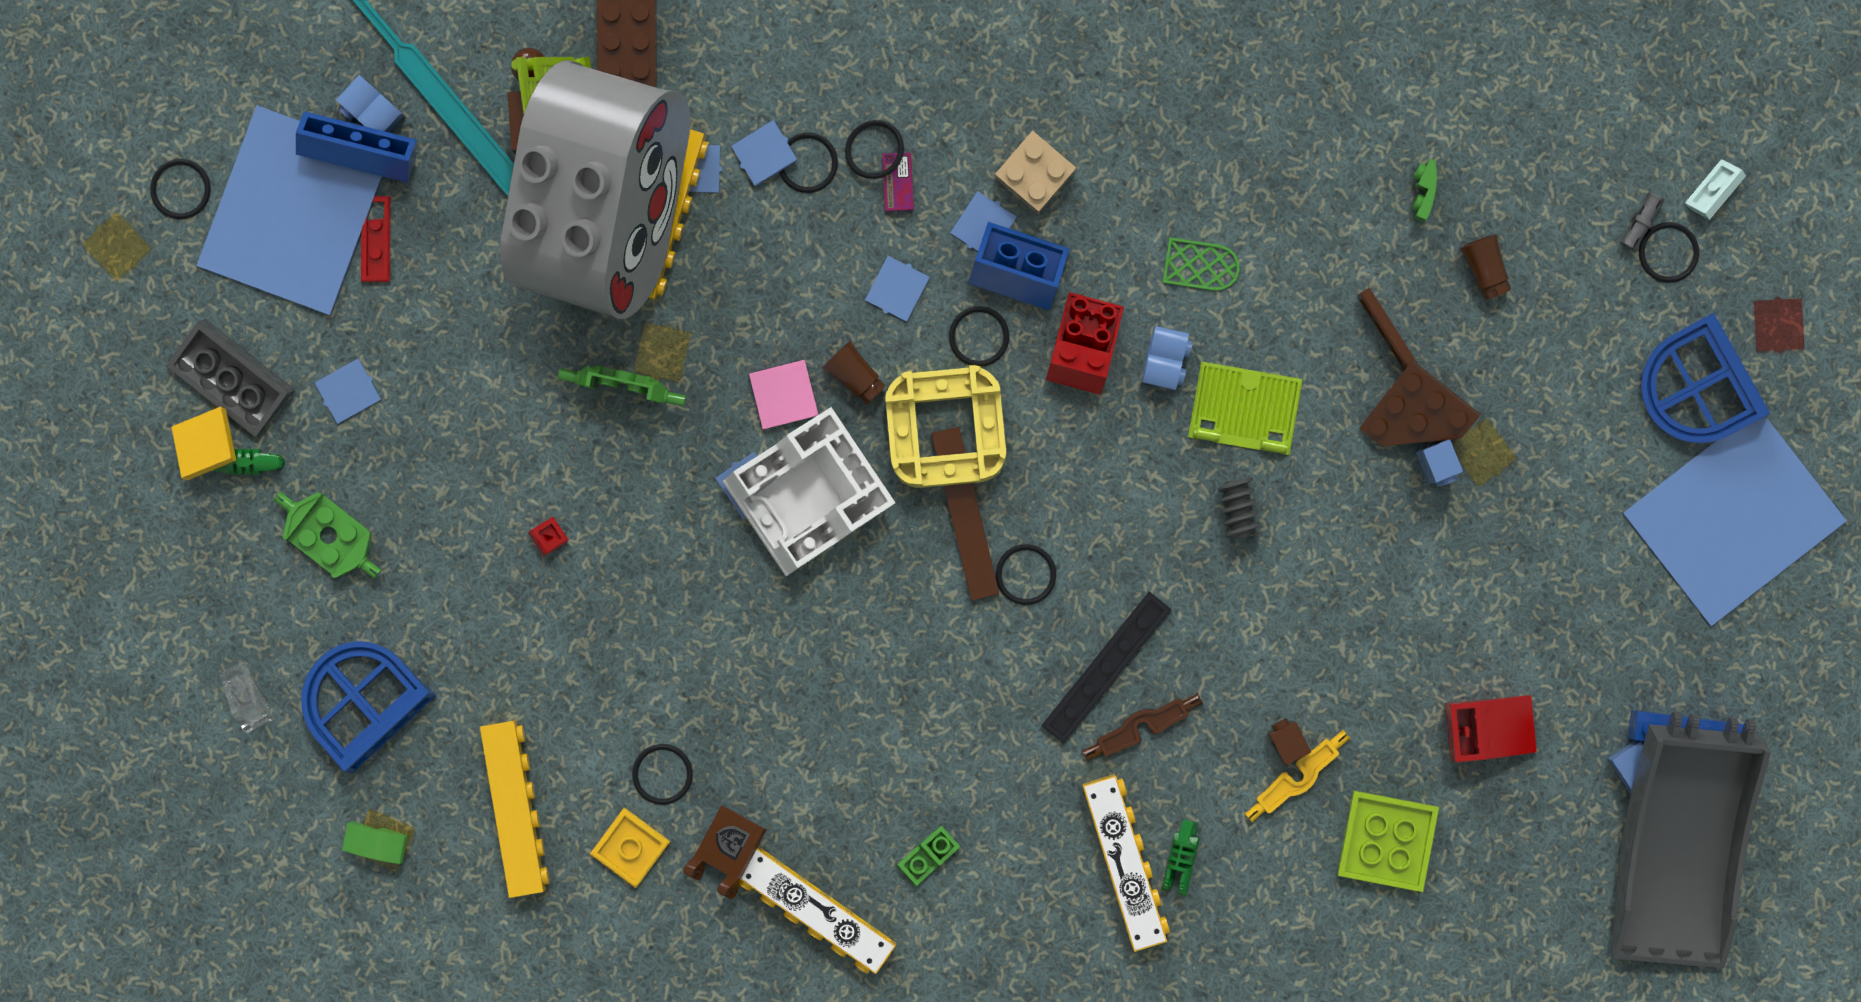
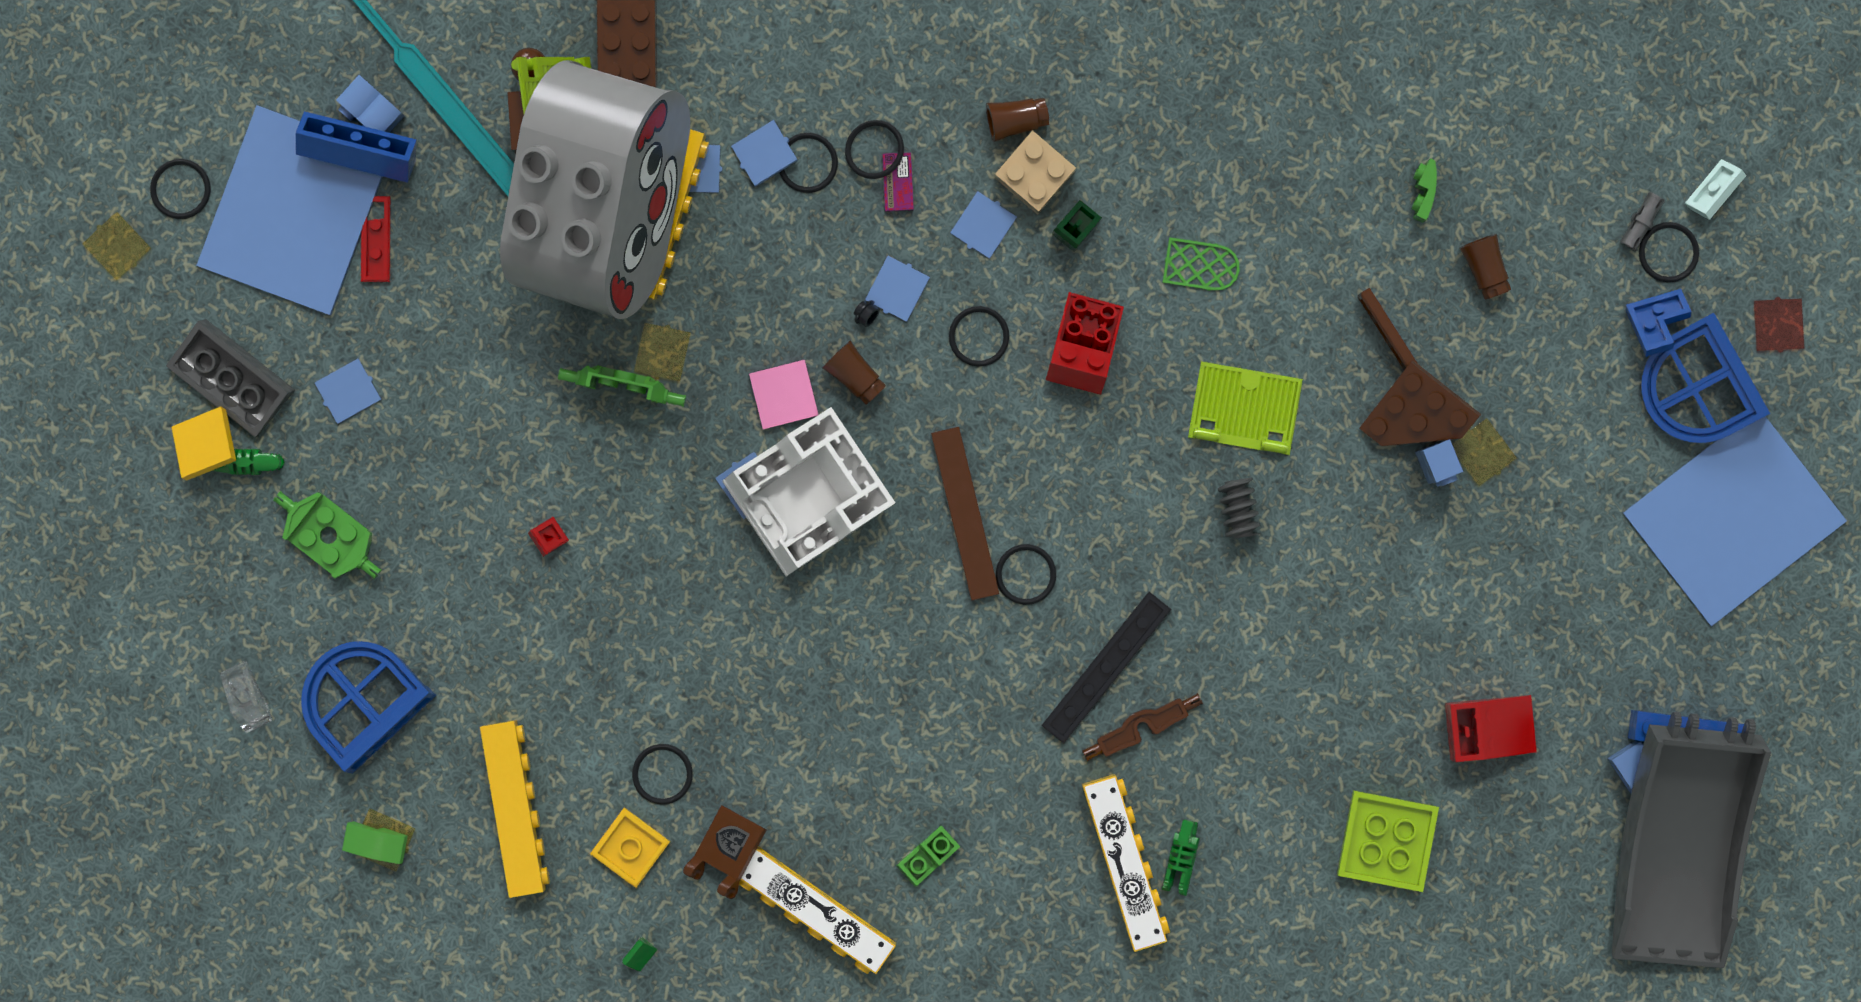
(639, 954): none -> green slope
(864, 311): none -> black plate
(941, 386): light yellow plate -> none
(1016, 117): none -> reddish brown plant
(1018, 266): blue slope -> none
(1076, 225): none -> dark green slope
(1166, 357): medium blue brick -> none
(1285, 786): yellow piece -> none
(1288, 741): reddish brown brick -> none
(1651, 317): none -> blue plate

